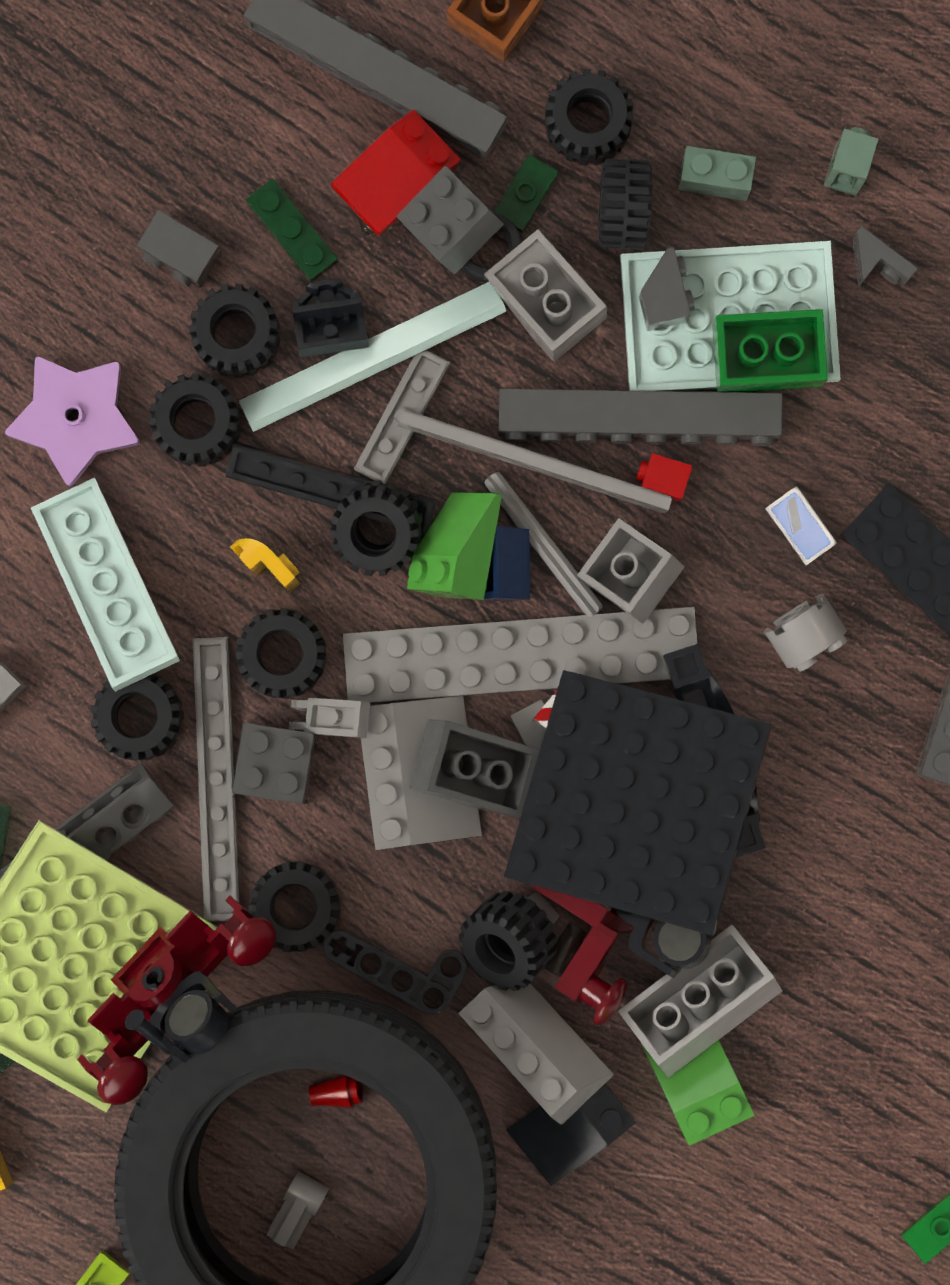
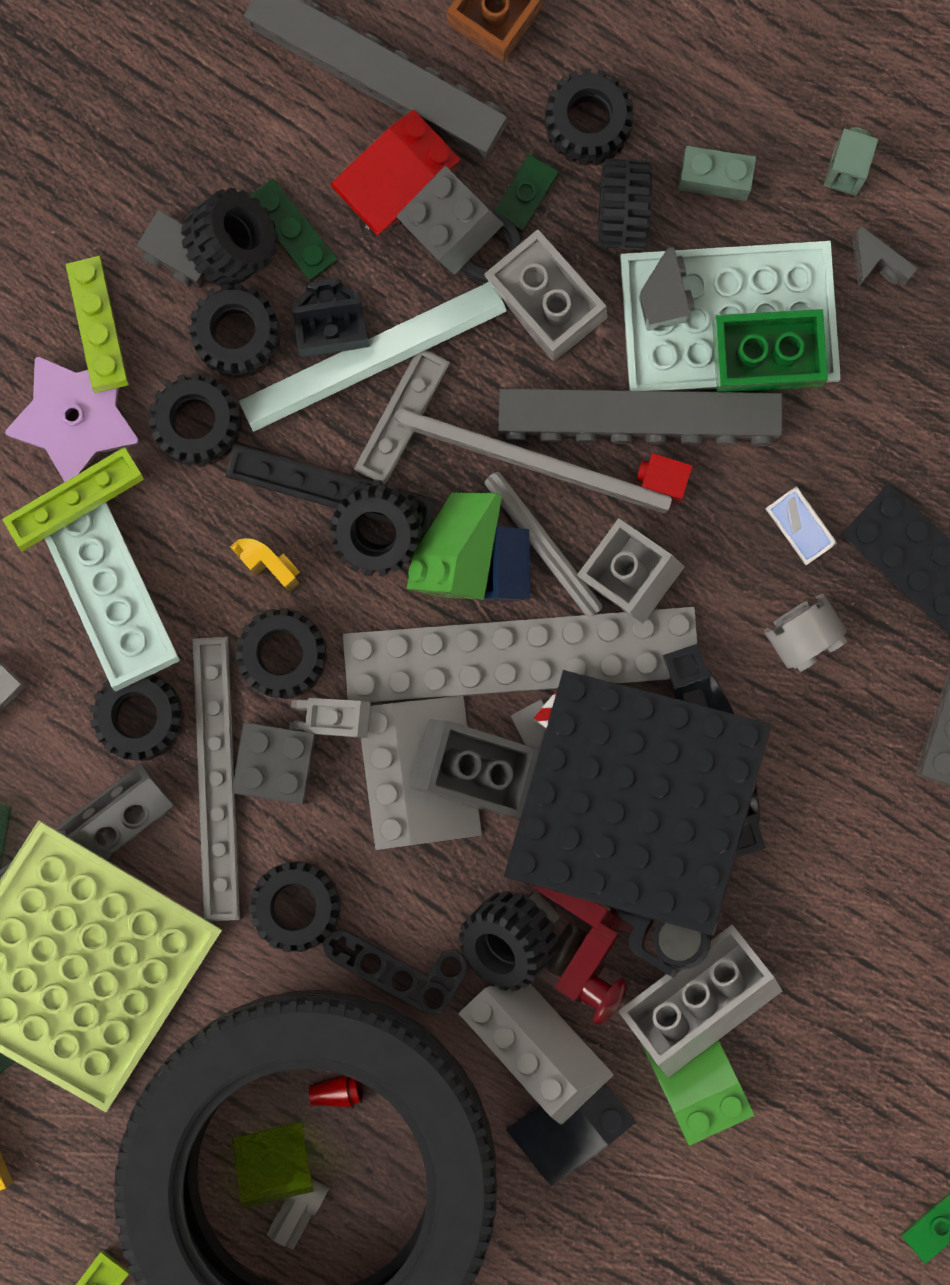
(73, 499): none -> lime plate
(97, 324): none -> lime plate
(167, 998): dark red piece -> none
(244, 222): none -> black tyre
(272, 1165): none -> clear neon green tile

